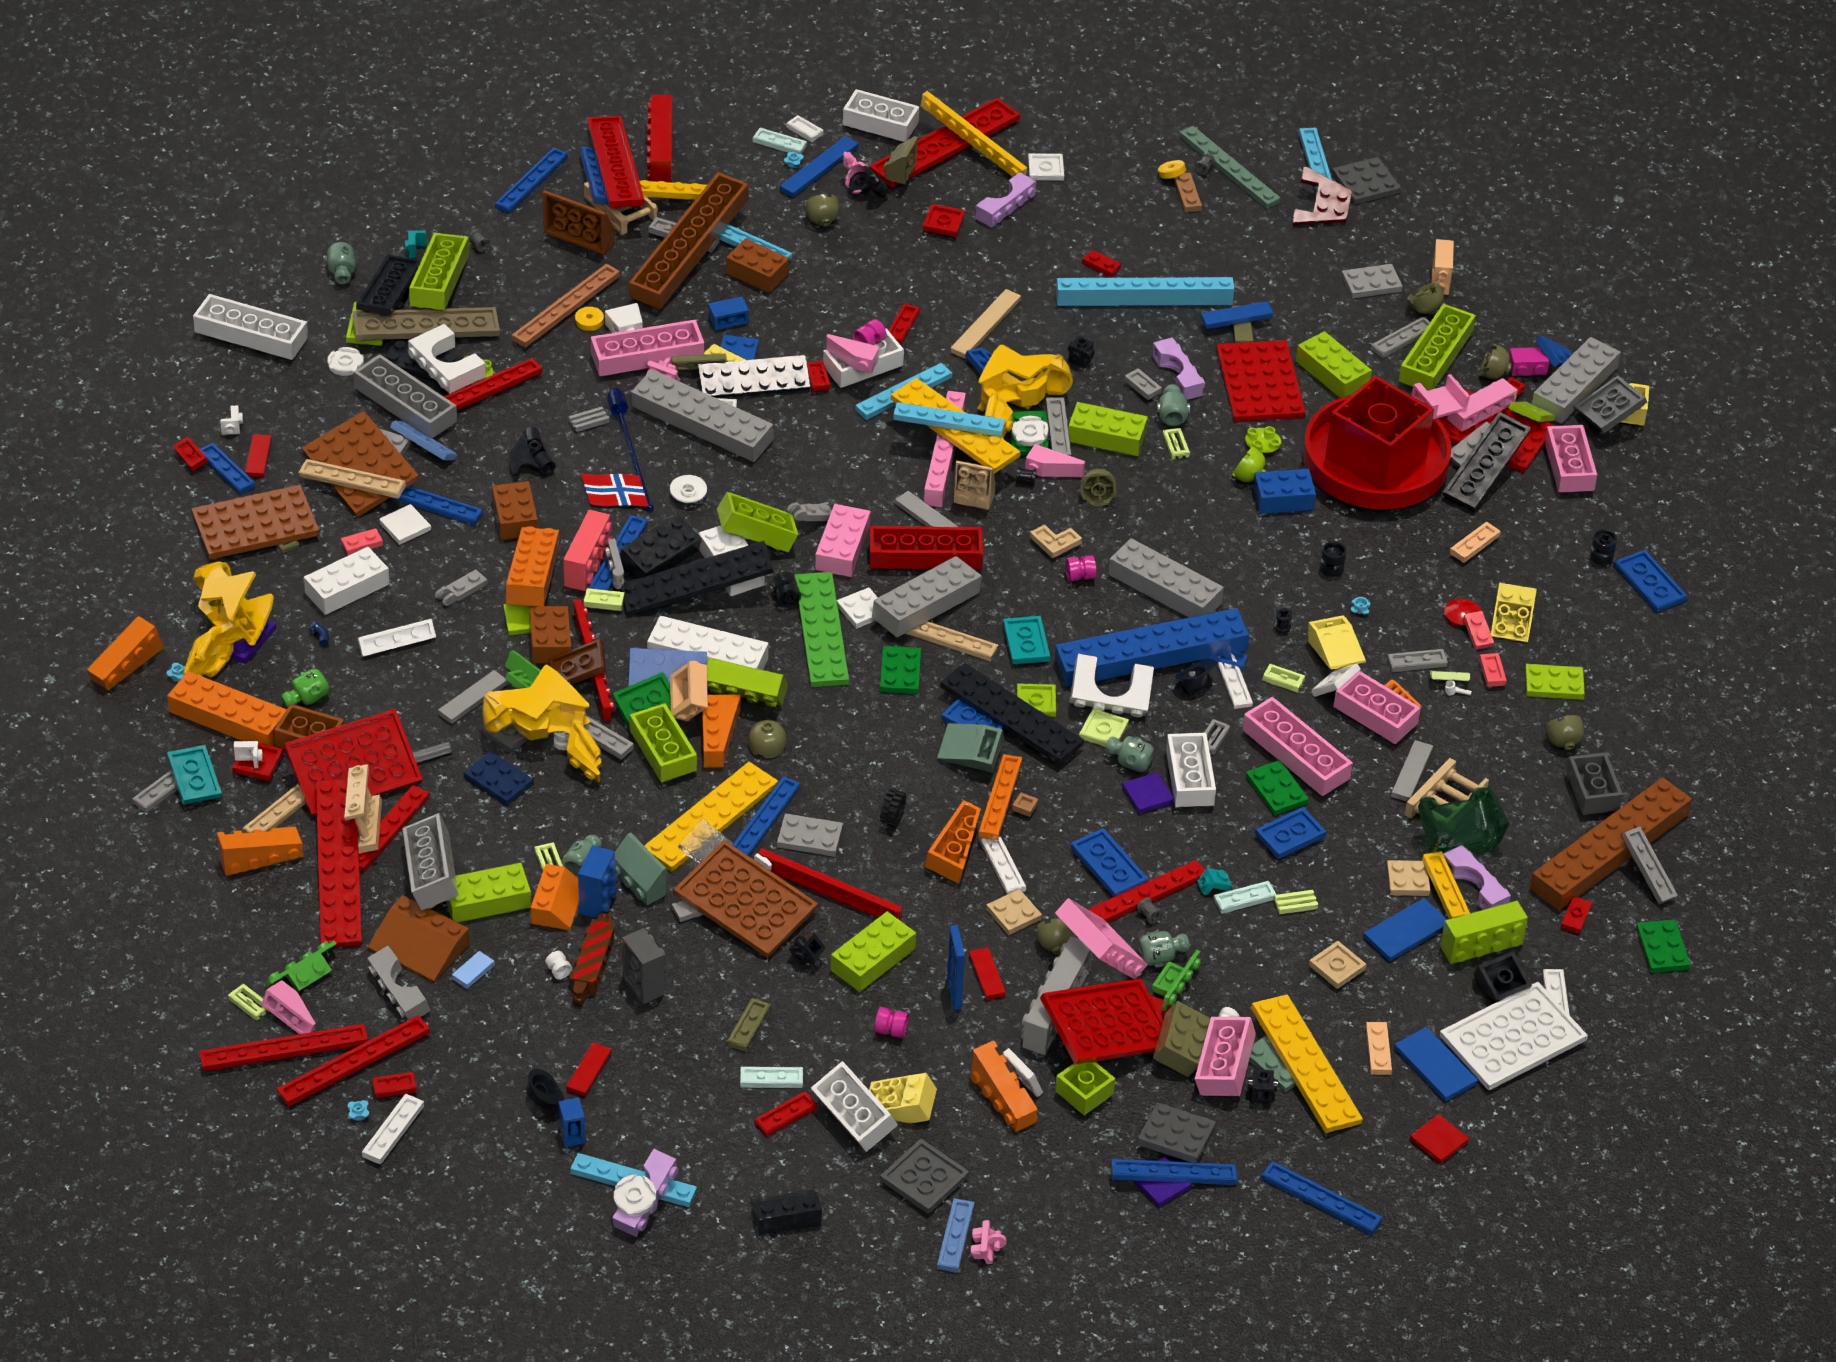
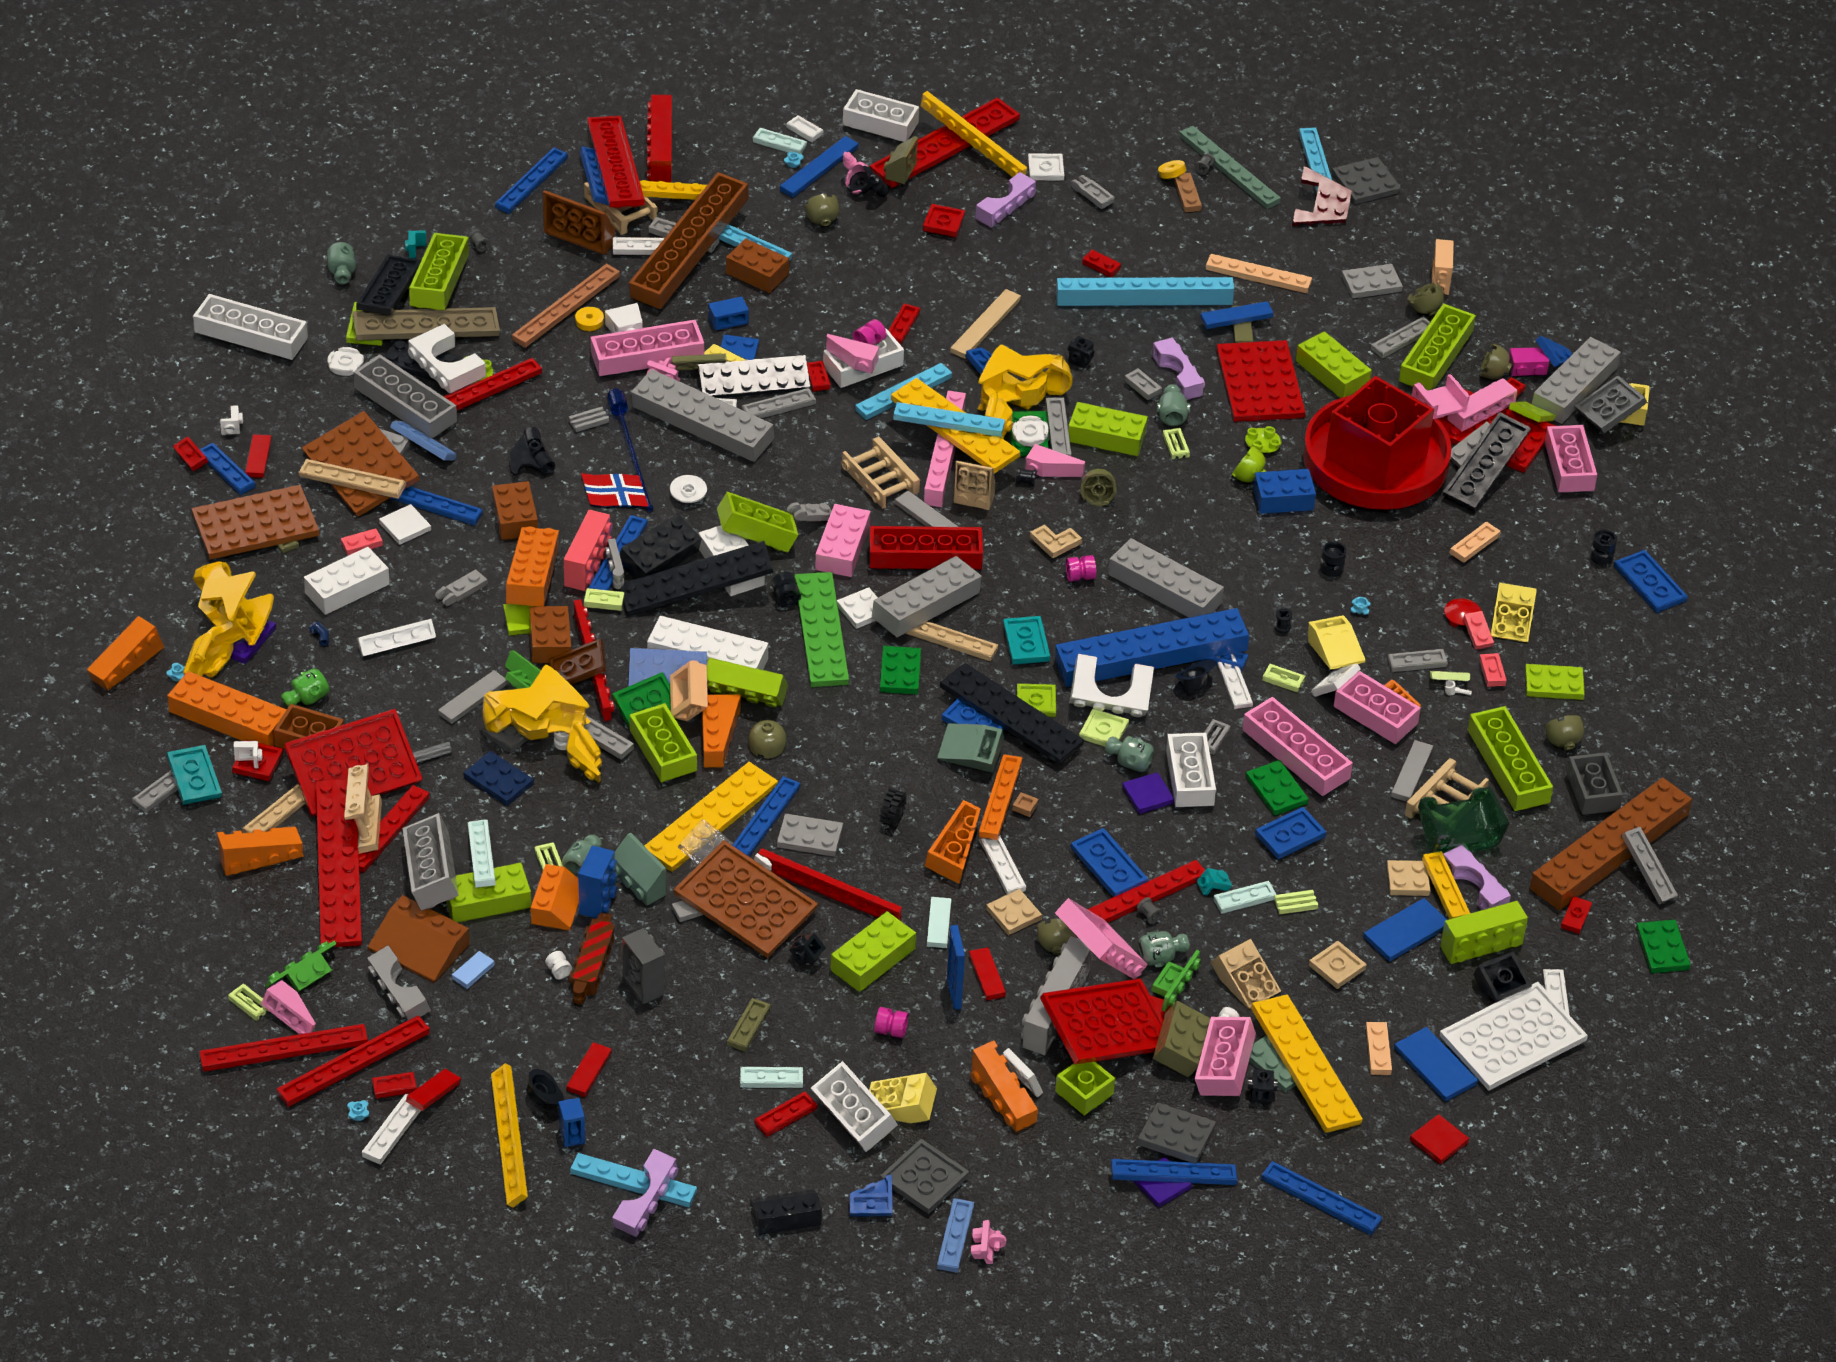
(433, 1089): none -> red tile
(481, 853): none -> light aqua tile
(509, 1135): none -> yellow plate
(635, 246): none -> white plate
(635, 1195): white tile -> none
(780, 403): none -> light grey tile
(873, 1199): none -> blue wing
(888, 460): none -> tan fence
(939, 922): none -> light aqua tile
(1092, 191): none -> light grey hinge
(1245, 974): none -> tan slope
(1259, 273): none -> light nougat plate
(1510, 758): none -> lime brick

